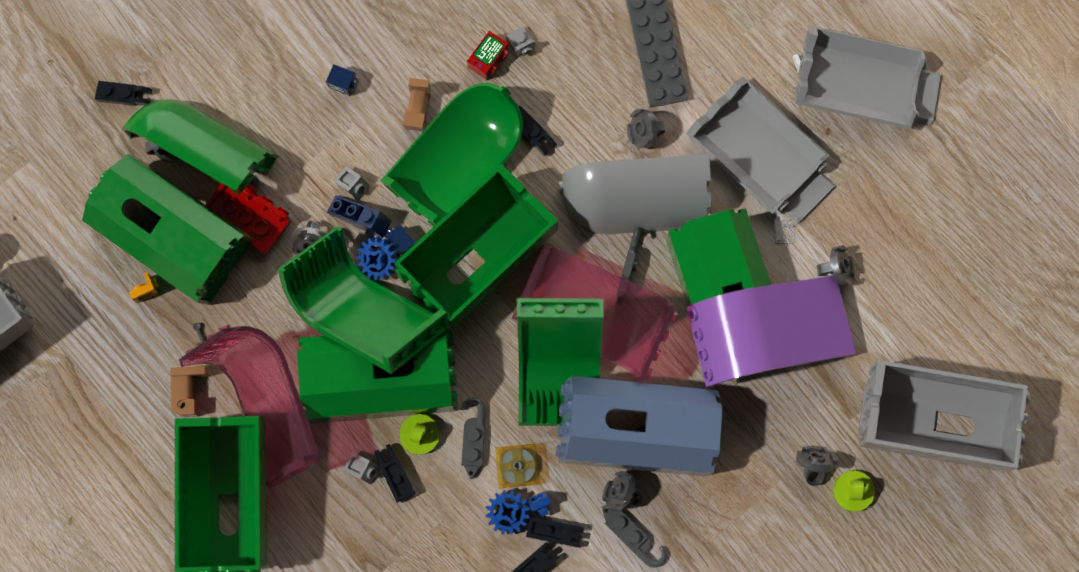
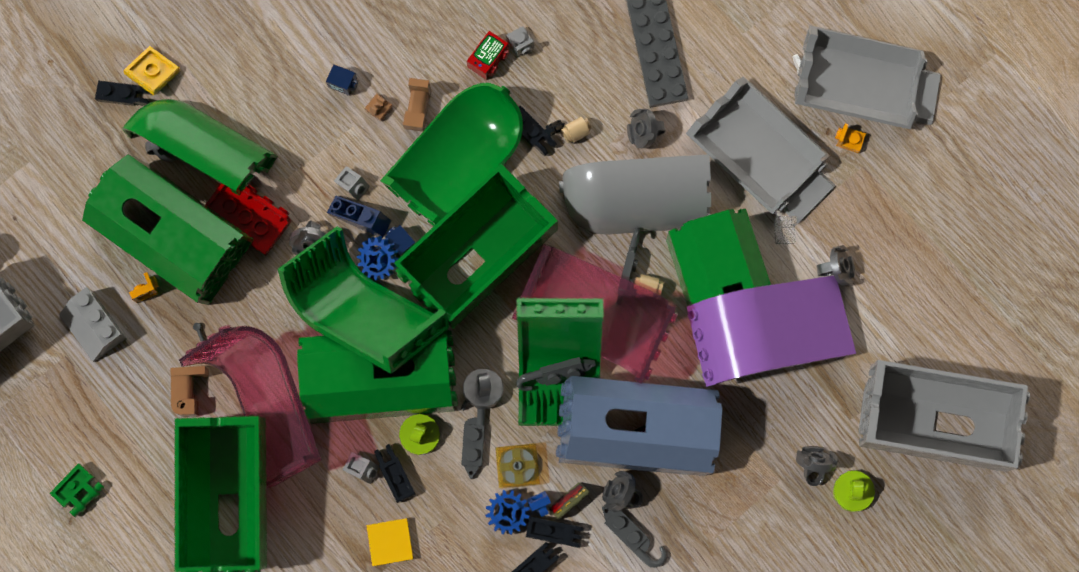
(72, 486): none -> green plate
(91, 324): none -> light grey slope
(151, 70): none -> yellow tile
(378, 107): none -> medium nougat tile
(390, 542): none -> yellow tile
(483, 388): none -> flat silver tile
(554, 128): none -> black piece
(556, 372): none -> dark grey plate
(568, 501): none -> slope
(576, 130): none -> tan brick
(650, 283): none -> tan brick
(849, 138): none -> light orange bracket

